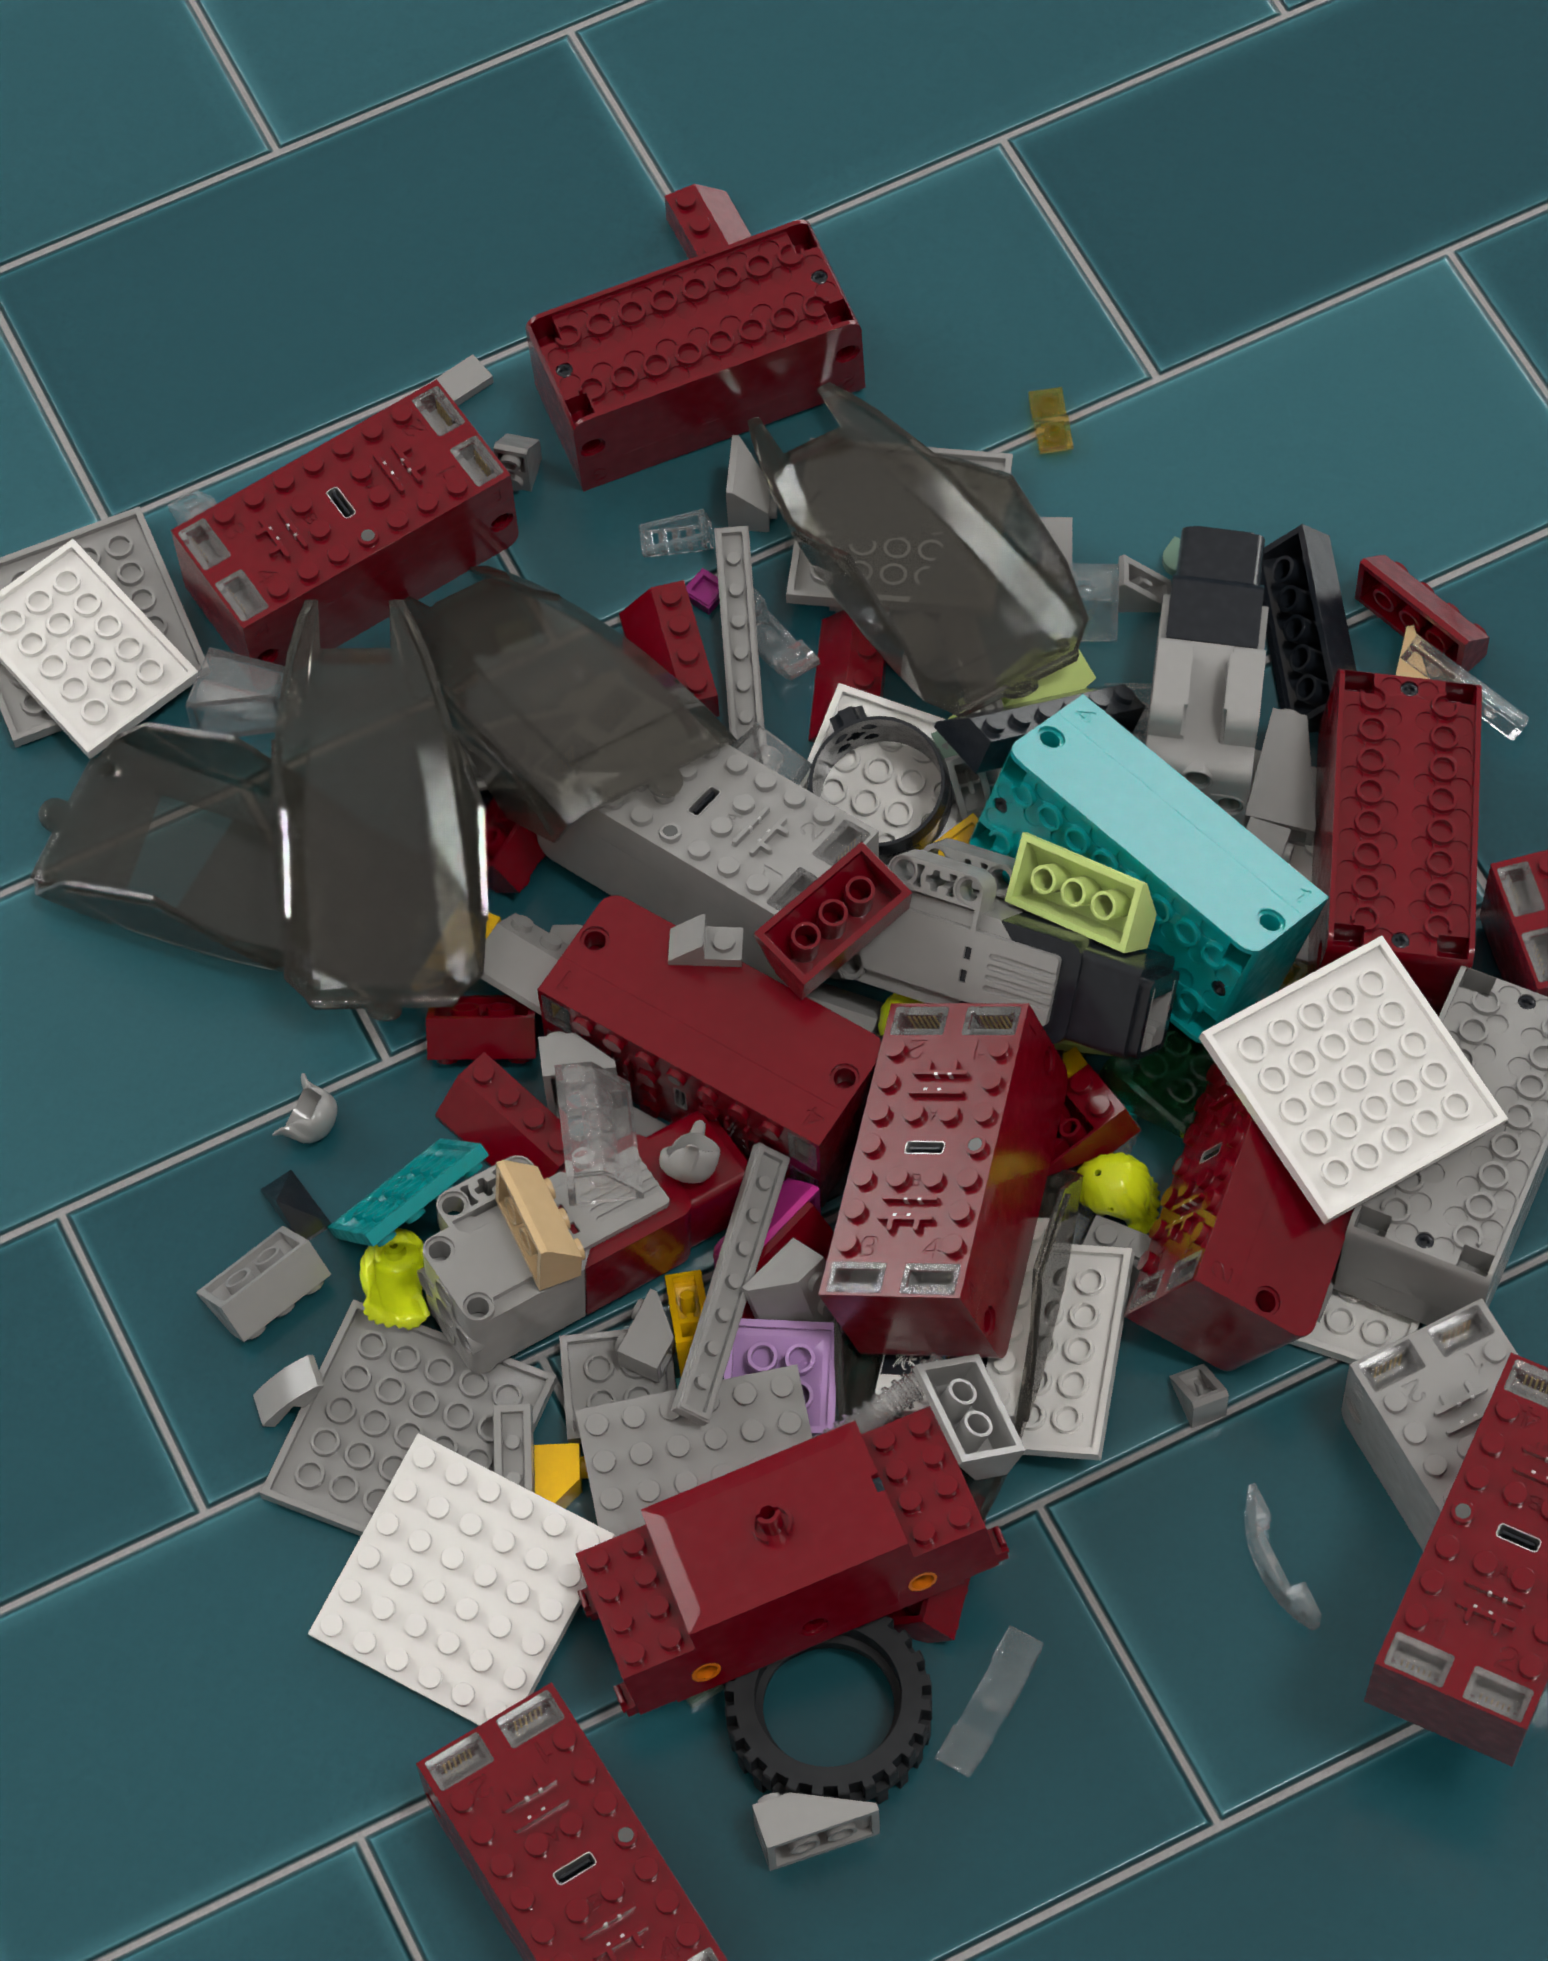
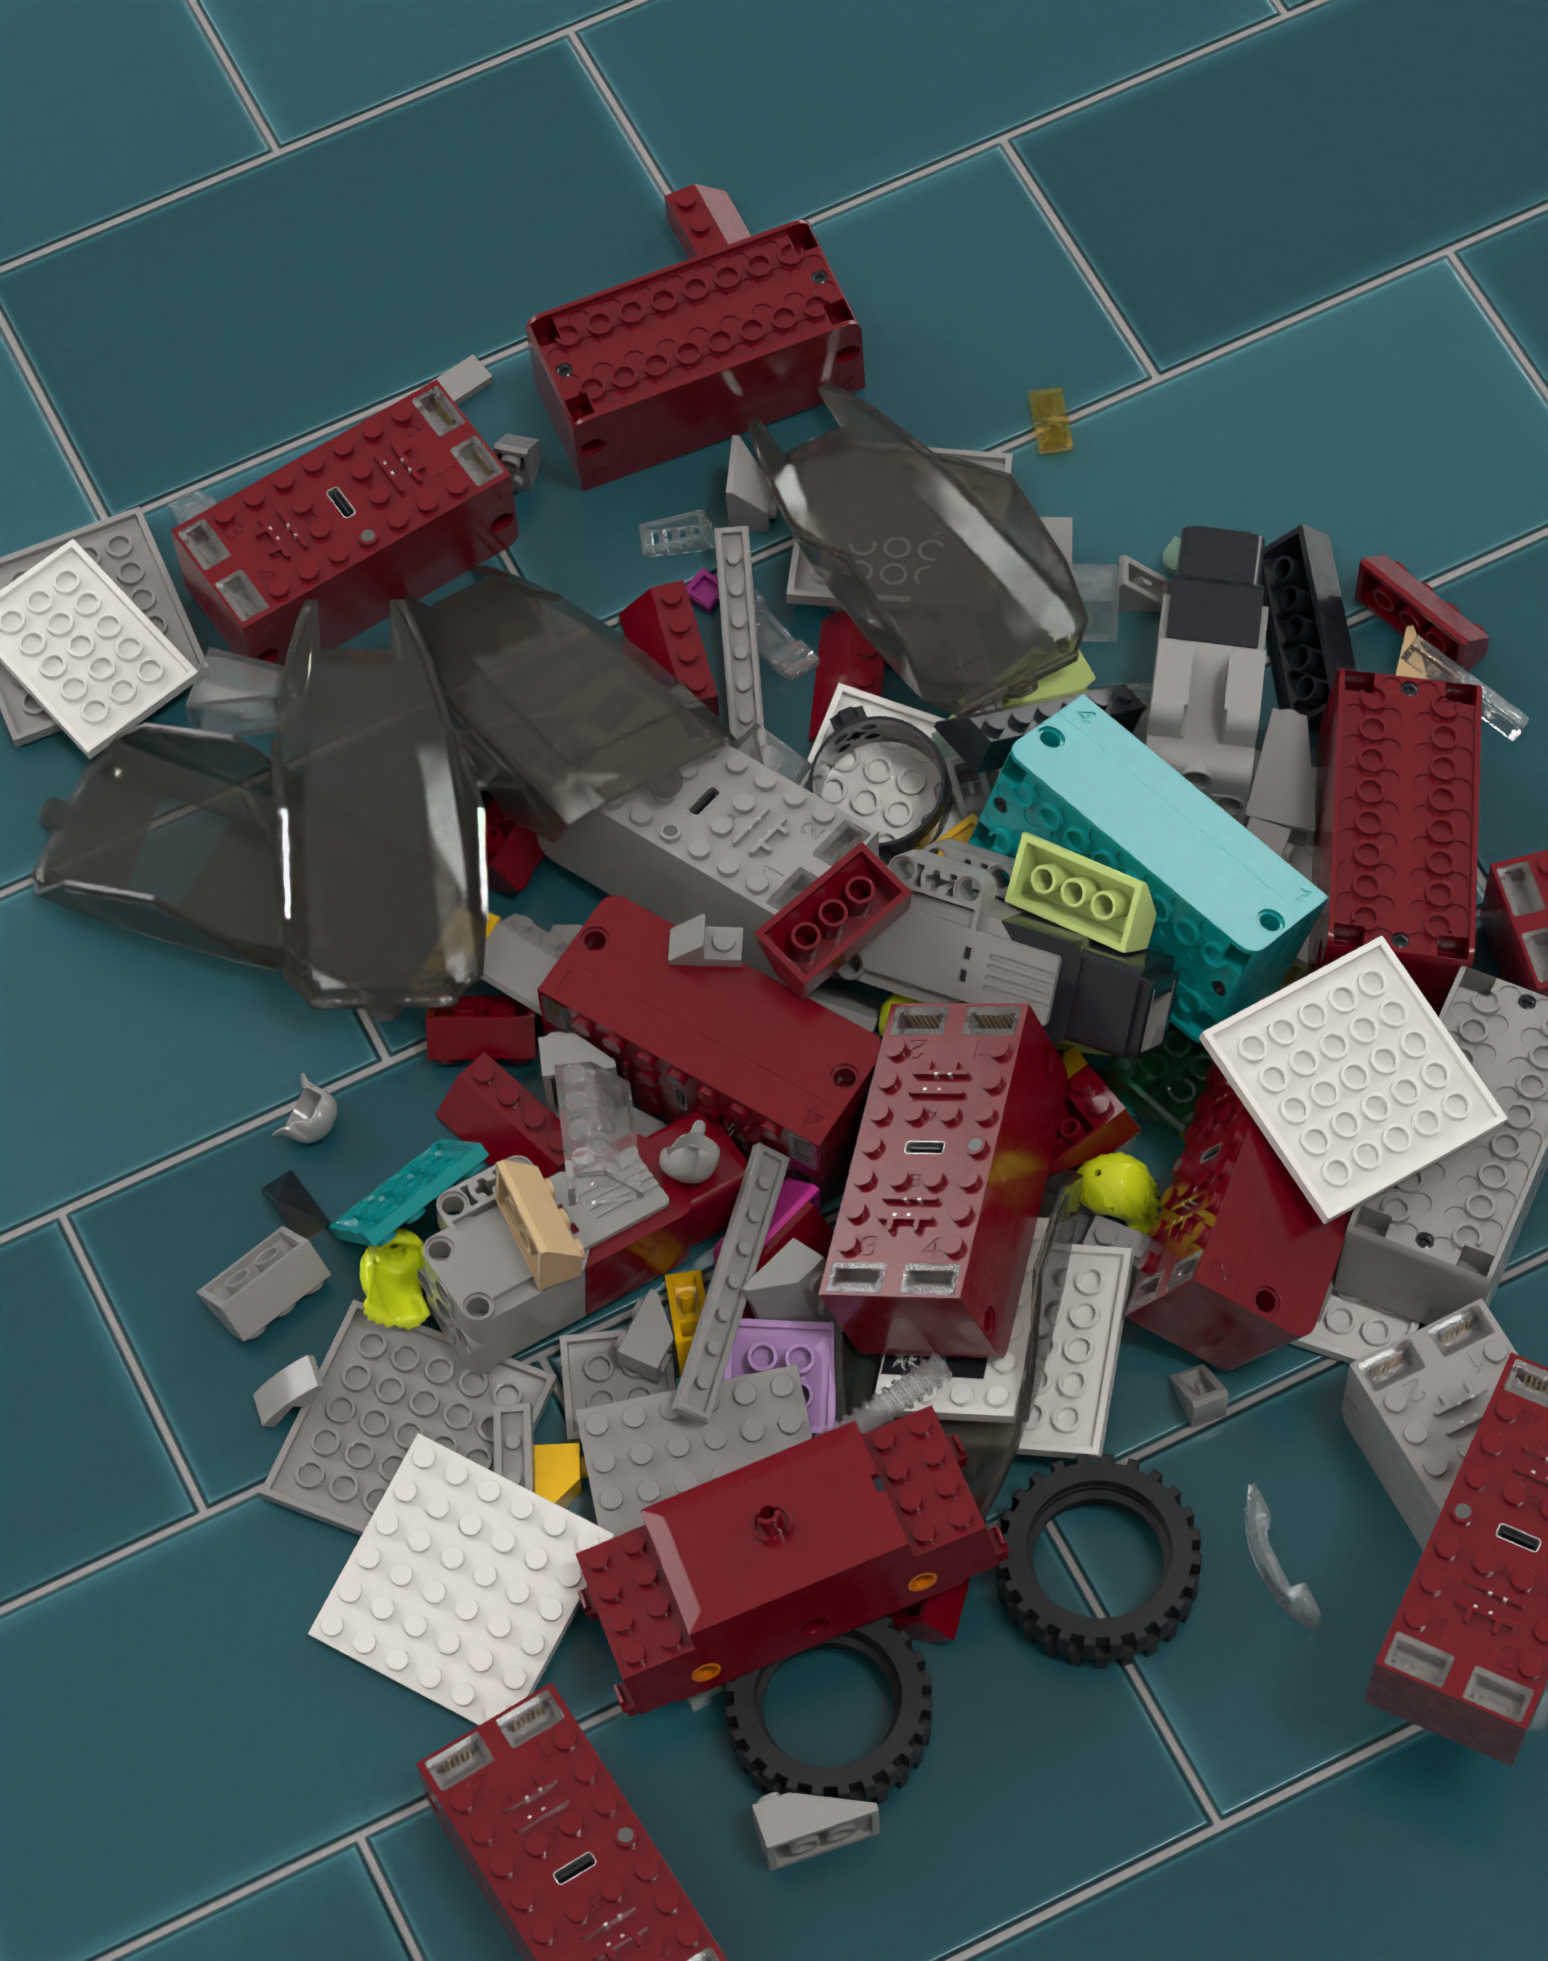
(971, 1415): light grey slope -> none
(991, 1702): clear slope -> none
(1110, 1486): none -> black tyre

